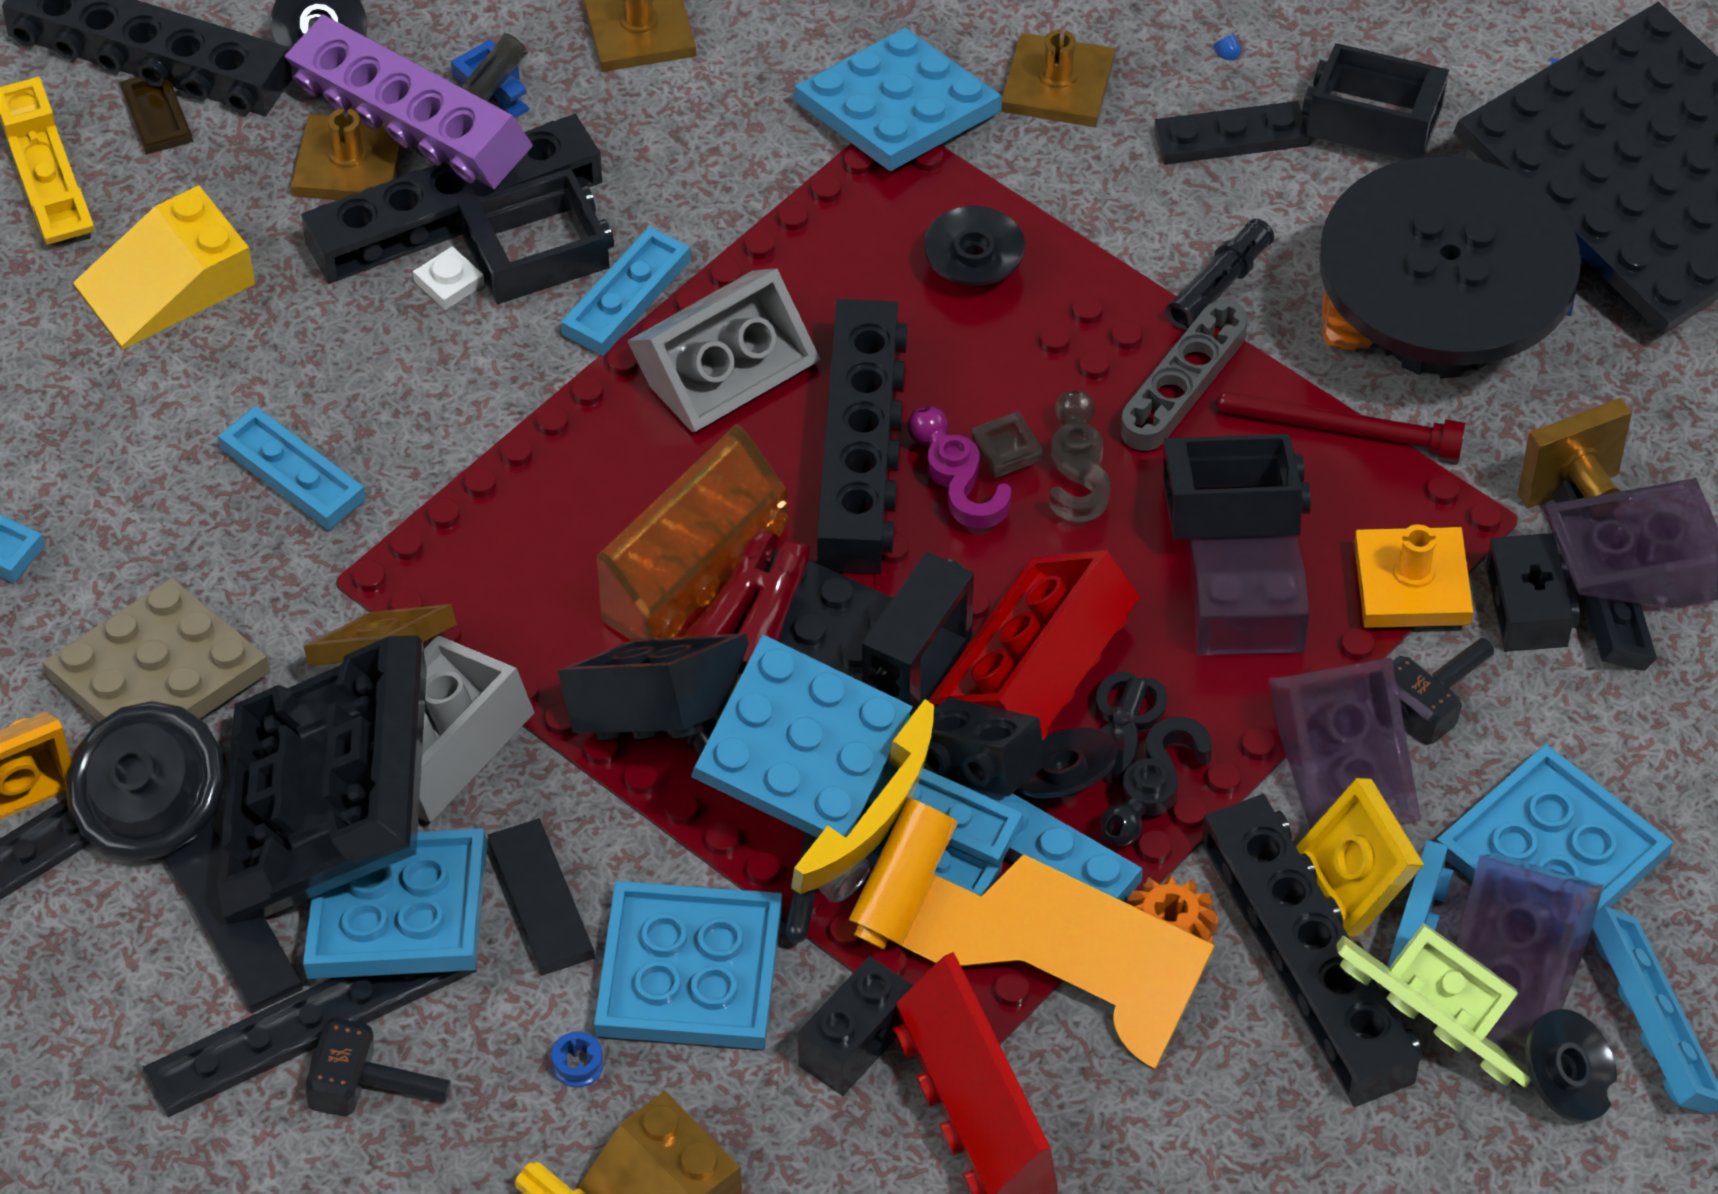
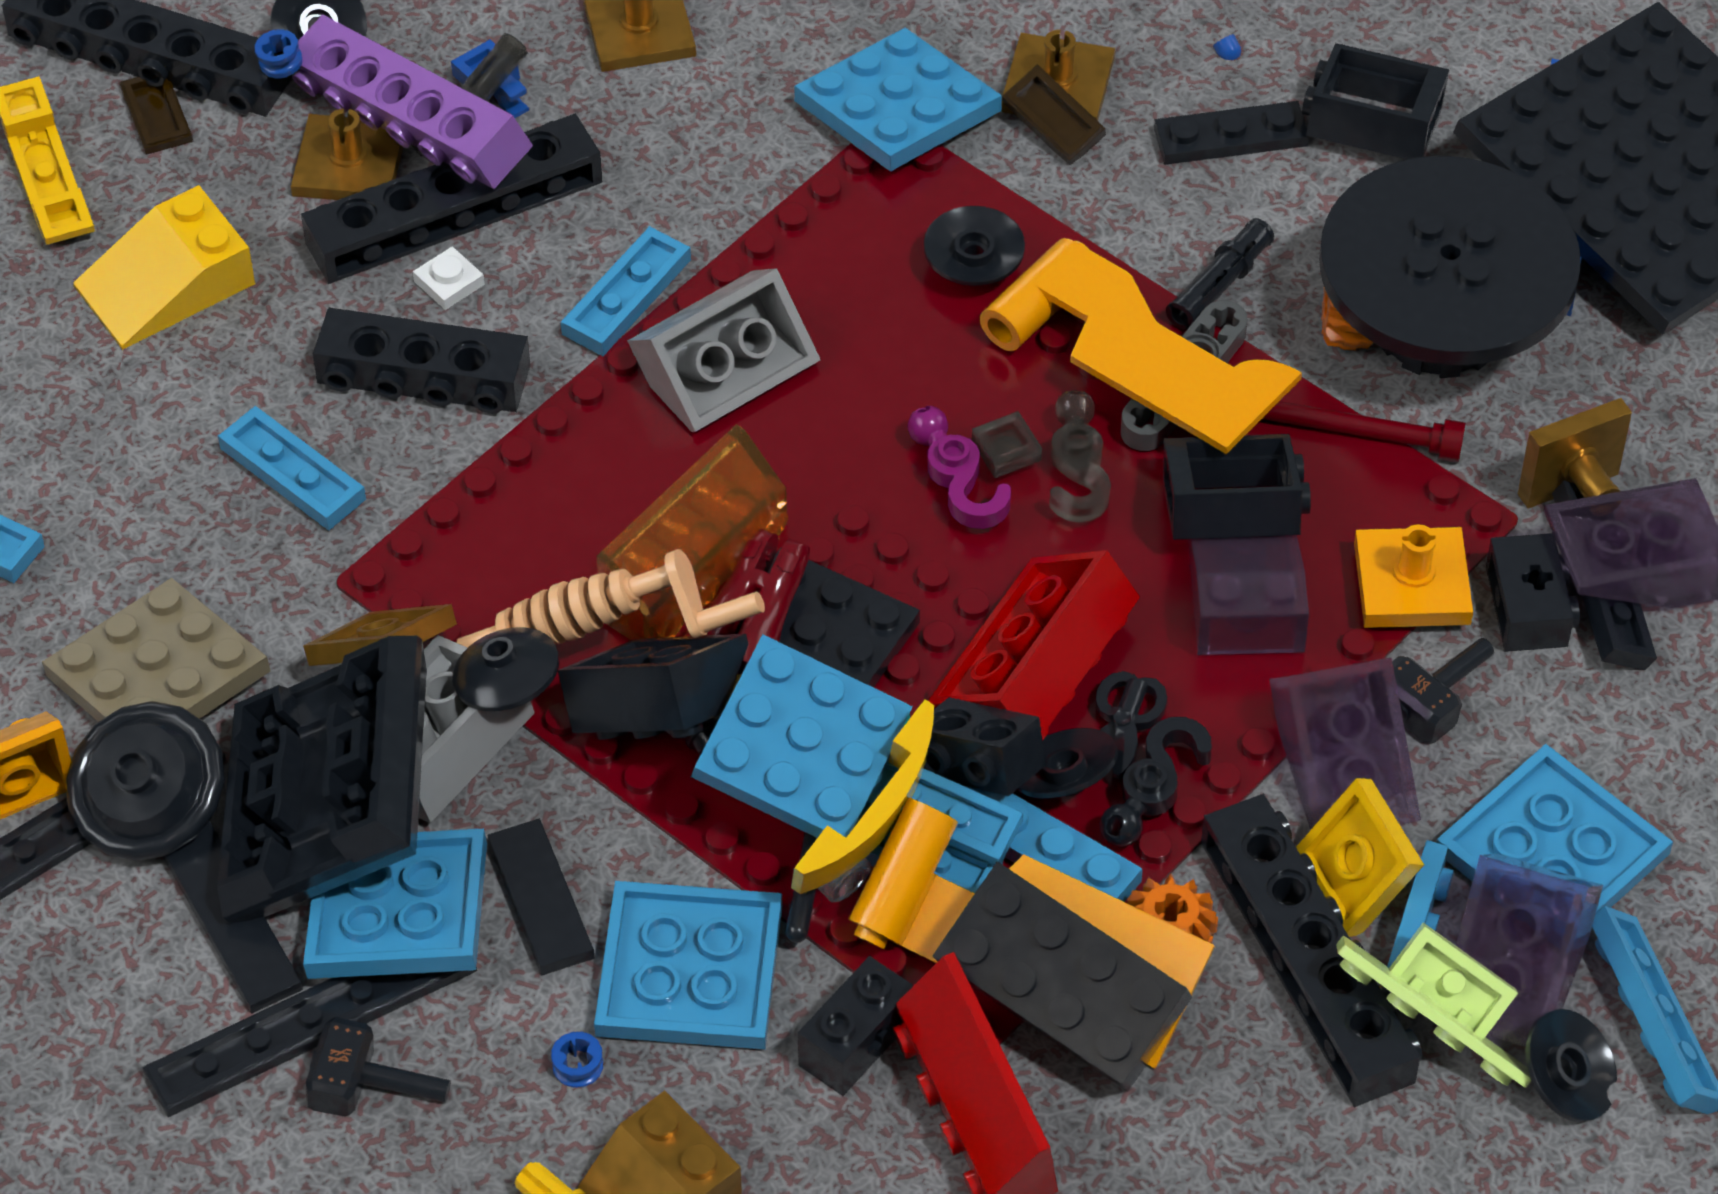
(274, 42): none -> blue bush
(421, 360): none -> black brick
(505, 669): none -> black dish
(525, 204): black window -> none
(586, 604): none -> light nougat piece
(858, 436): black brick -> none
(920, 631): black window -> none
(1053, 115): none -> dark brown tile
(1064, 976): none -> black brick
(1132, 350): none -> light orange door

